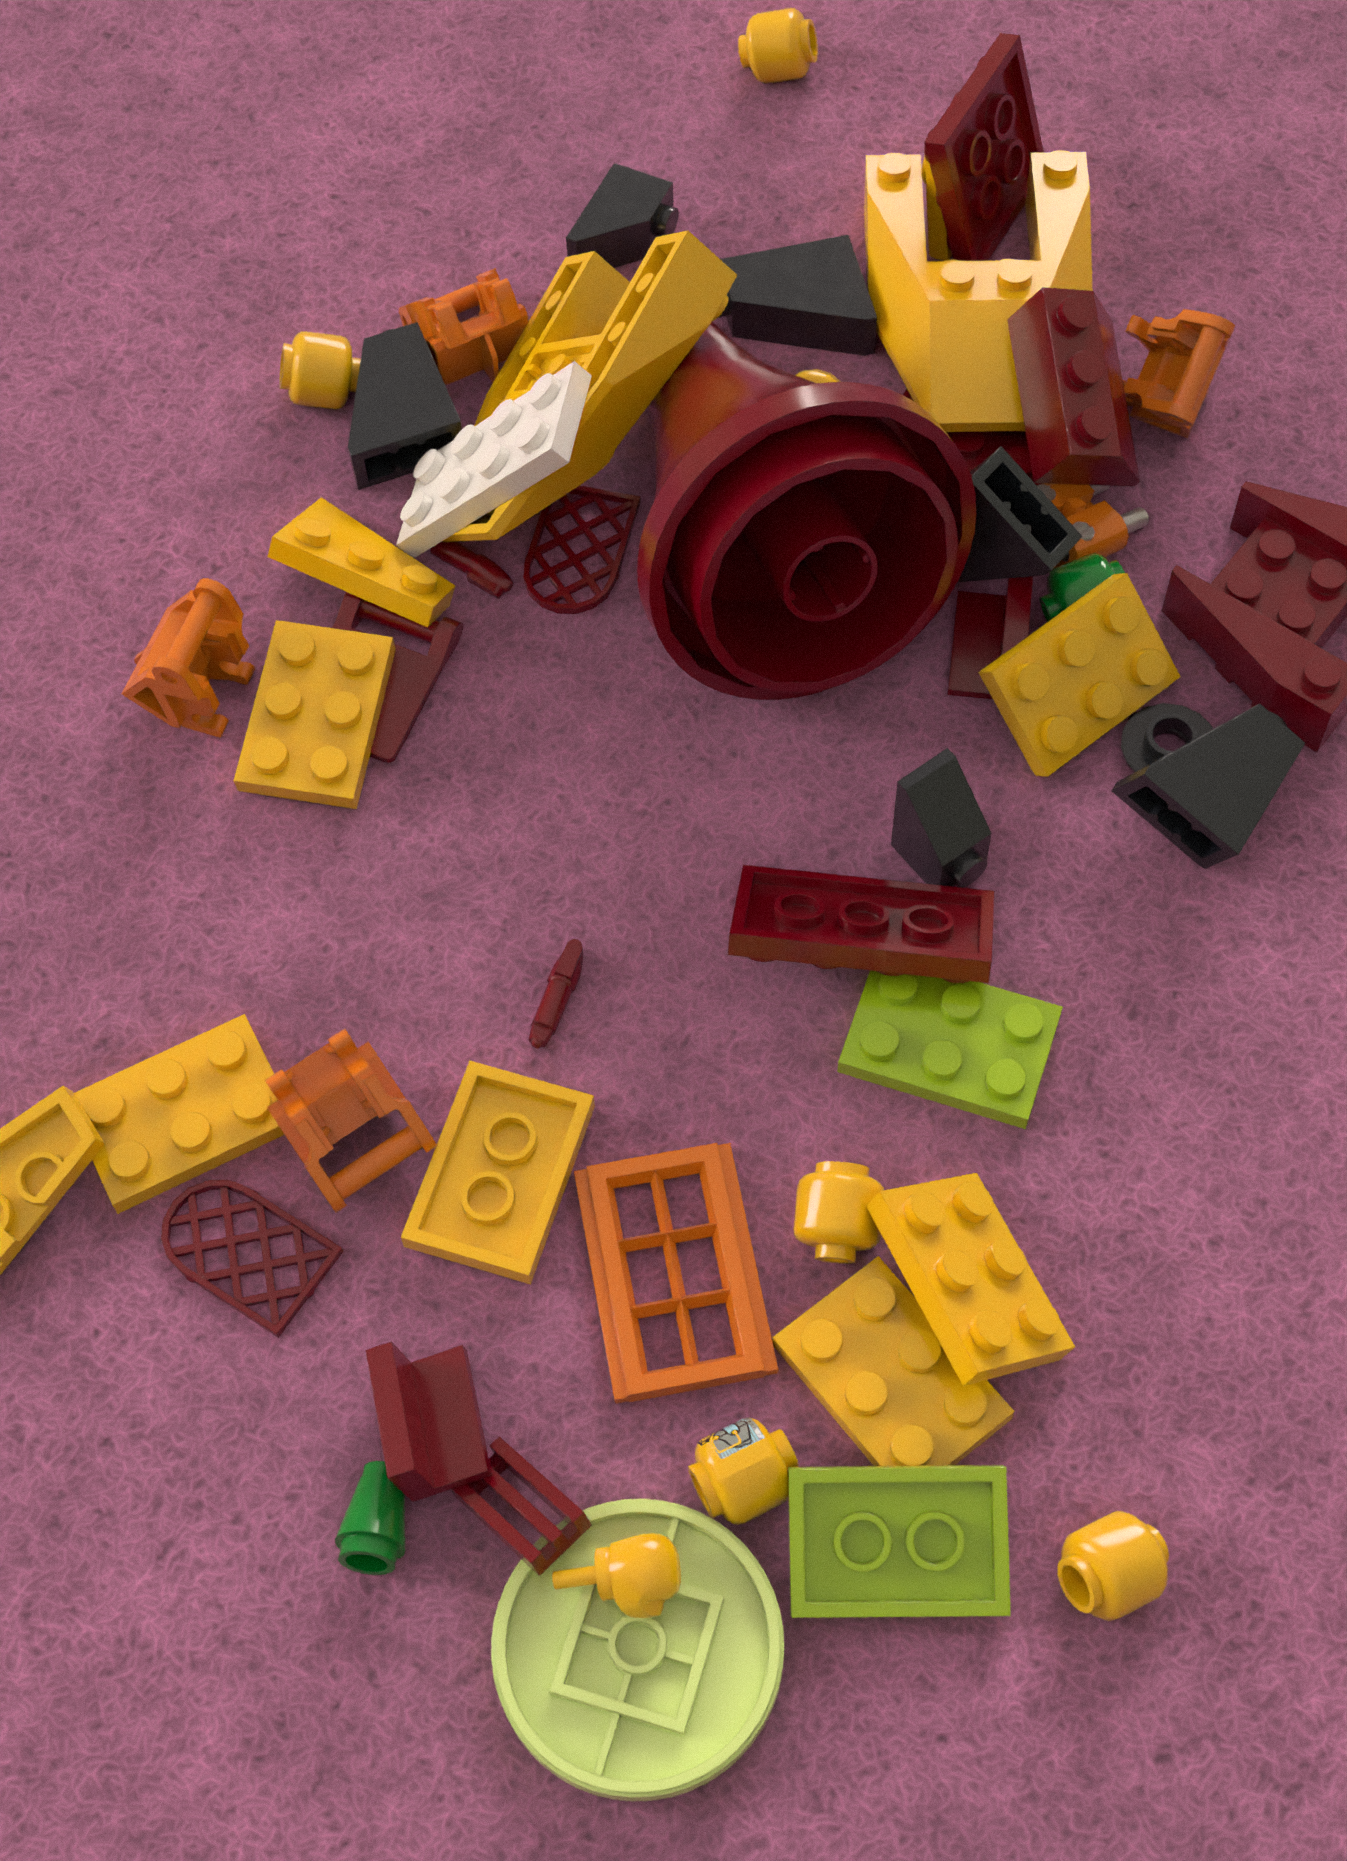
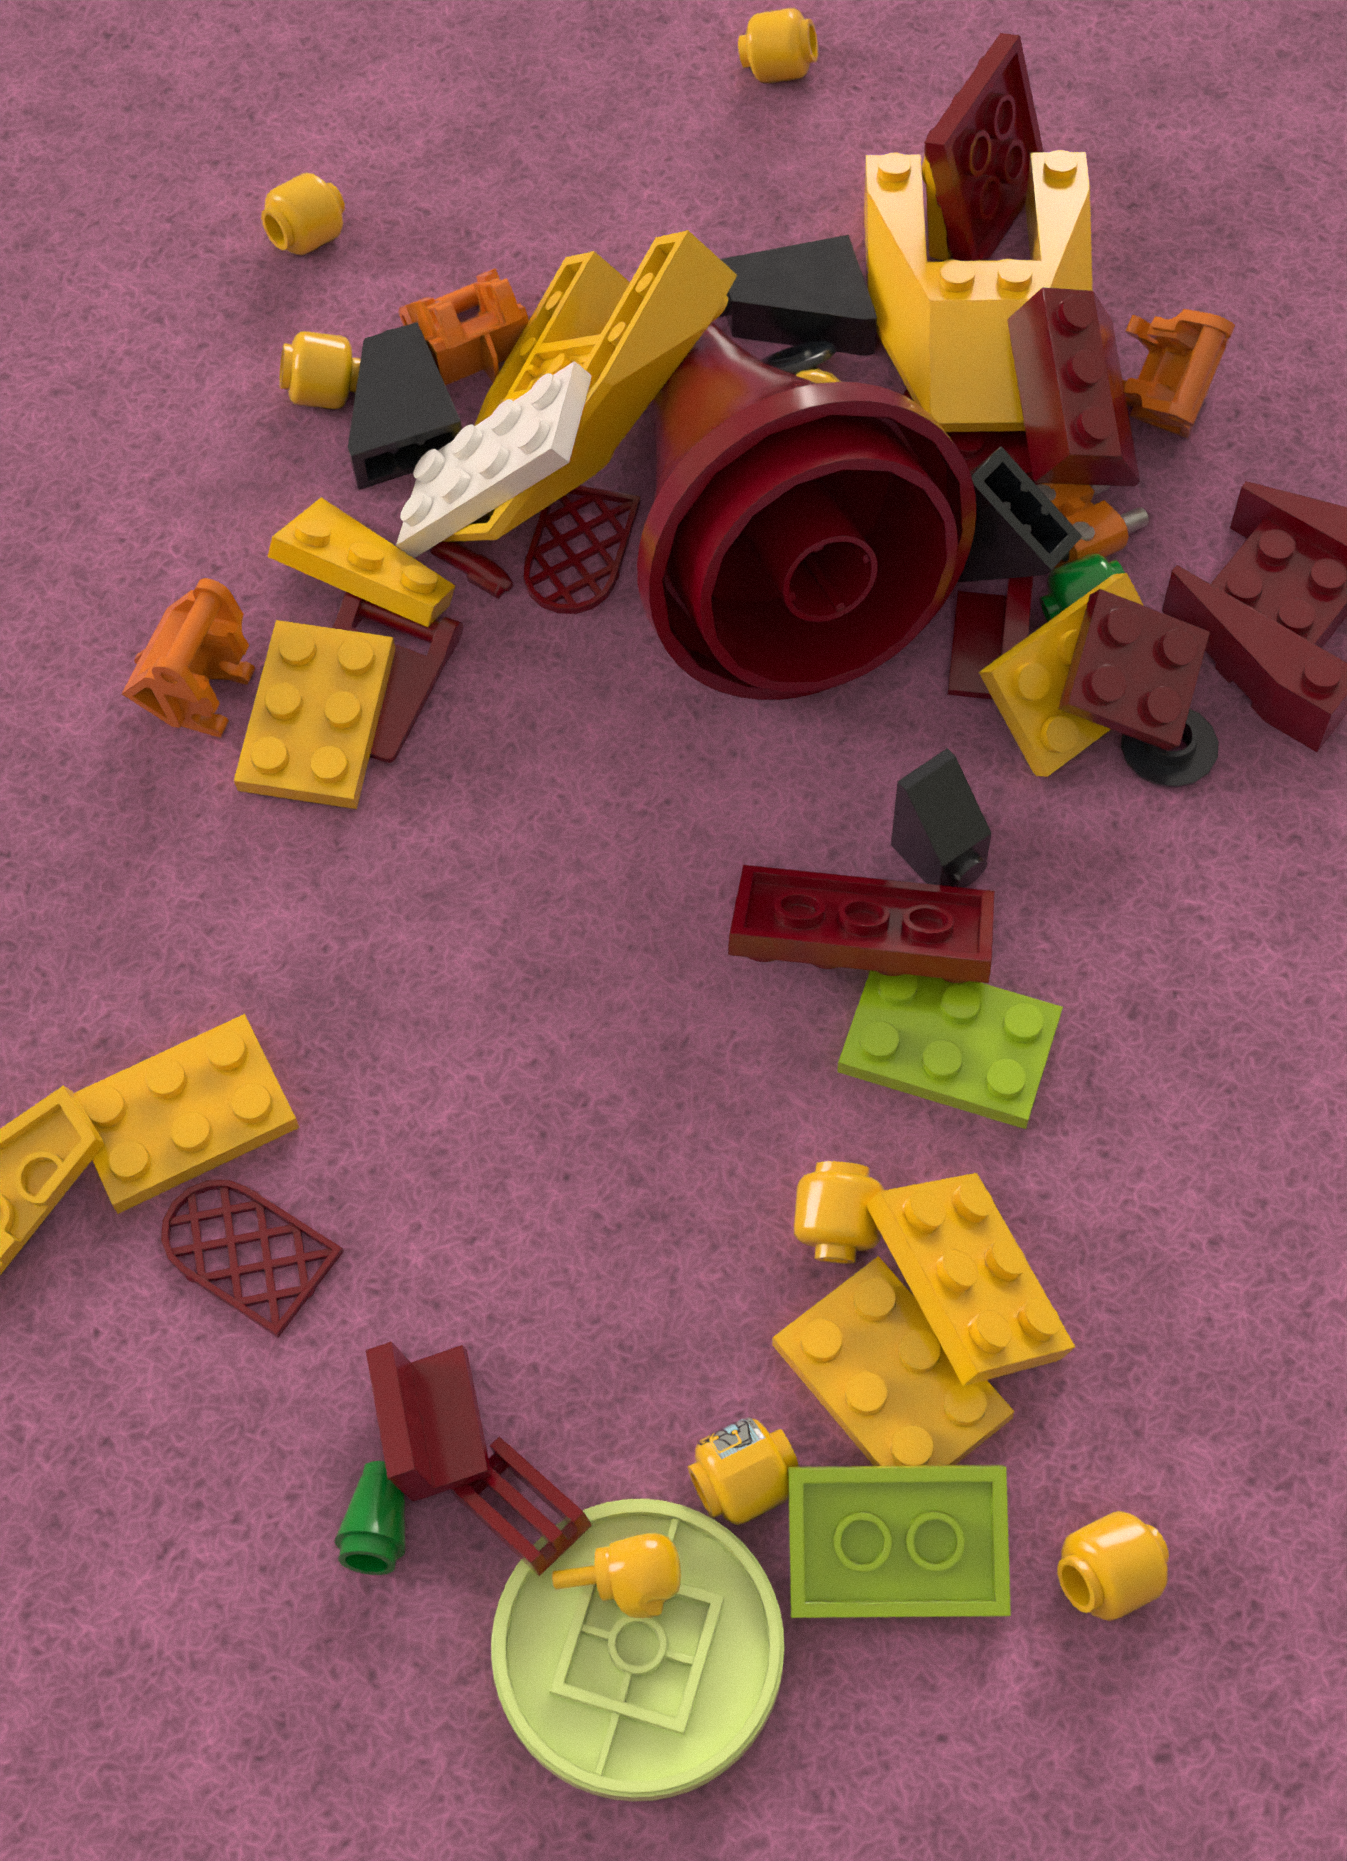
(303, 214): none -> yellow head
(333, 1096): orange piece -> none
(499, 1172): yellow plate -> none
(561, 983): dark red piece -> none
(624, 217): black slope -> none
(734, 1257): orange piece -> none
(801, 357): none -> black piece
(1134, 670): none -> dark red plate
(1215, 786): black slope -> none

